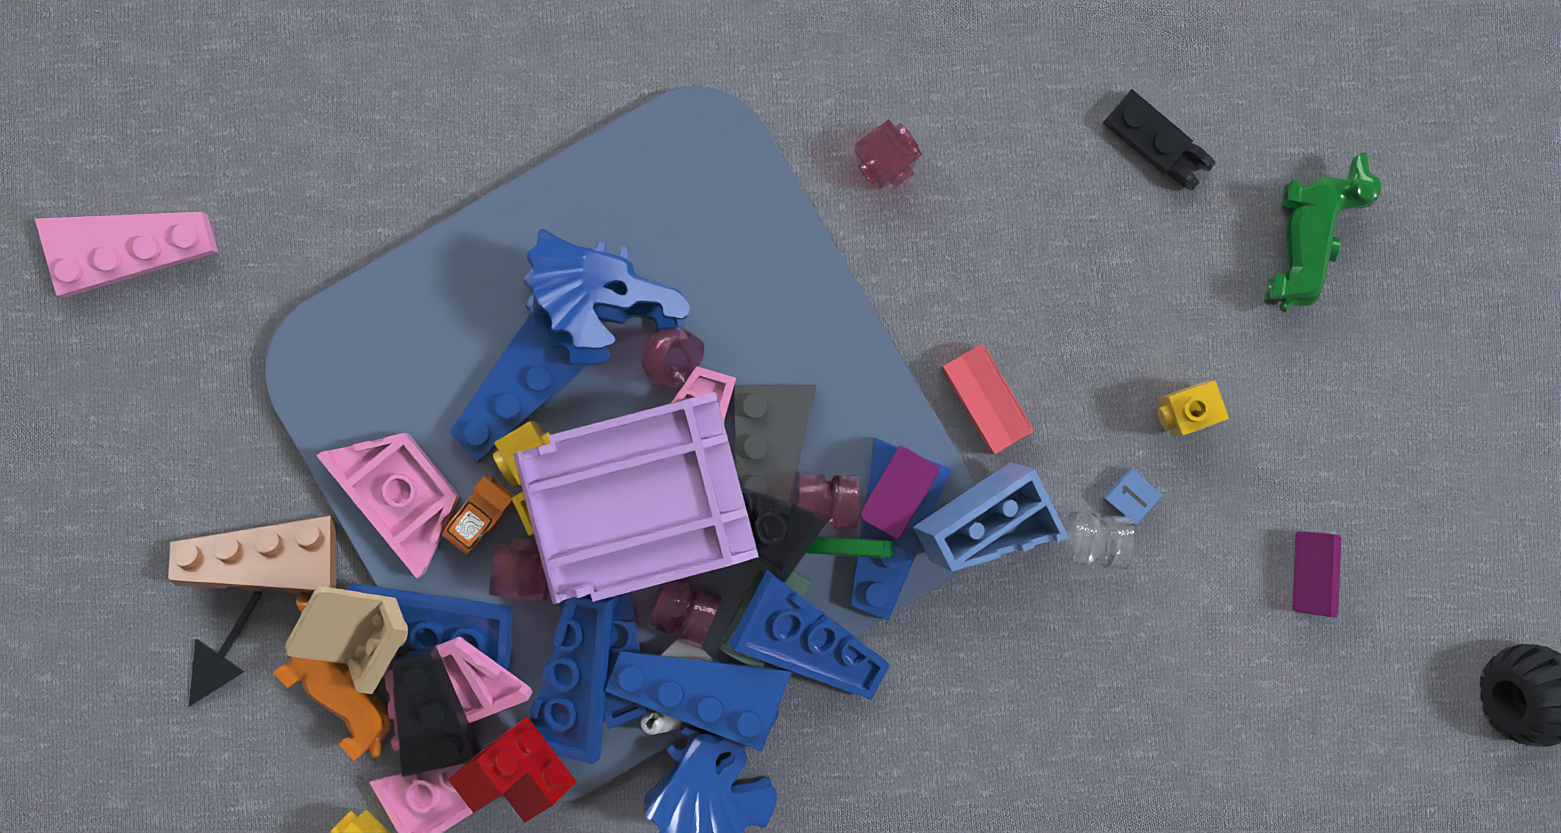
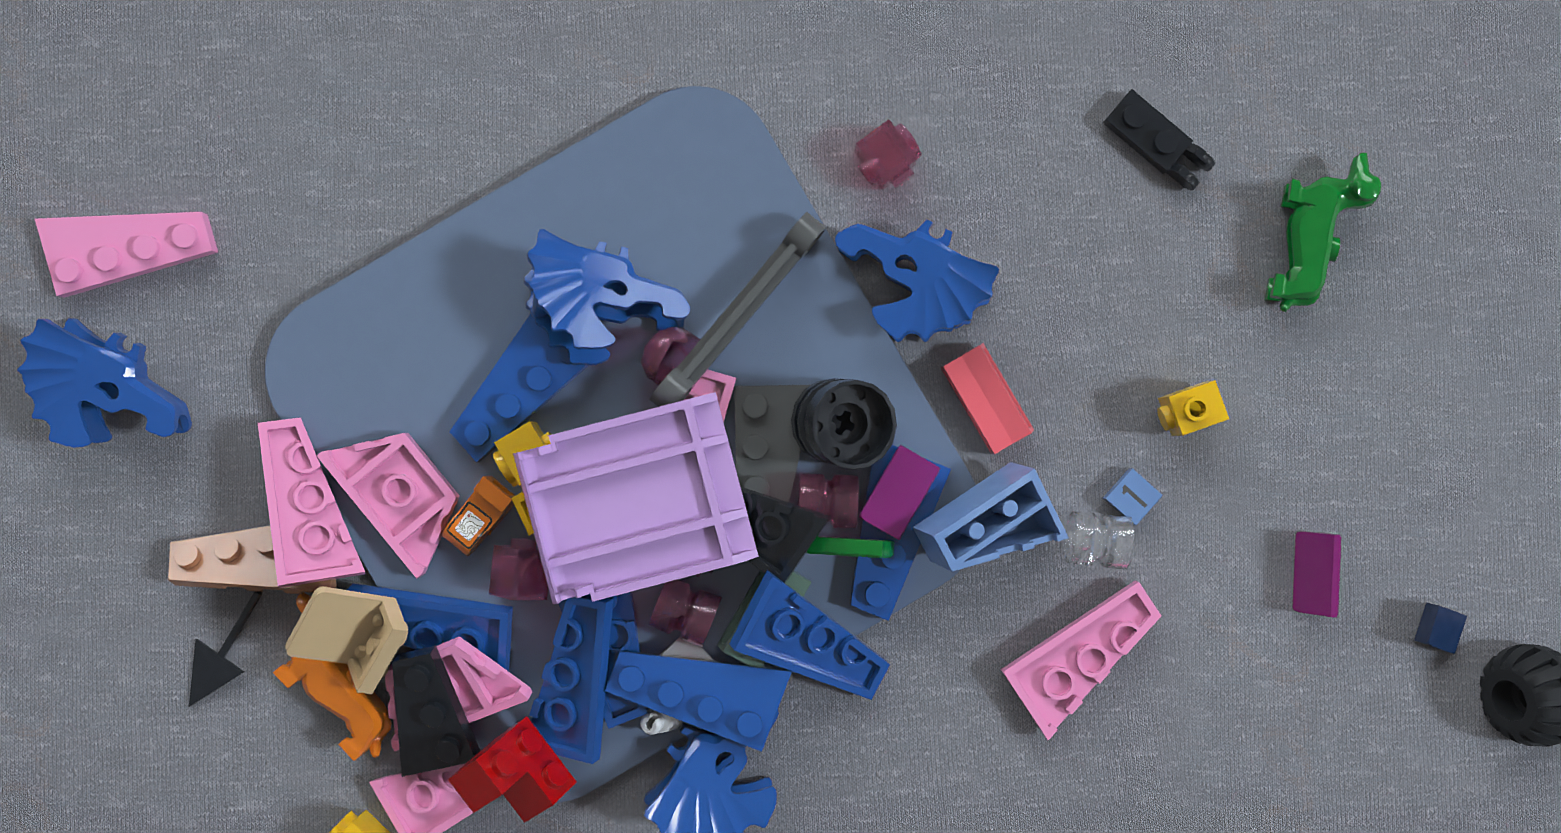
(77, 373): none -> blue animal
(303, 514): none -> bright pink wing
(792, 249): none -> dark grey piece
(865, 419): none -> black wheel
(942, 288): none -> blue animal
(1073, 660): none -> bright pink wing
(1440, 628): none -> dark blue slope

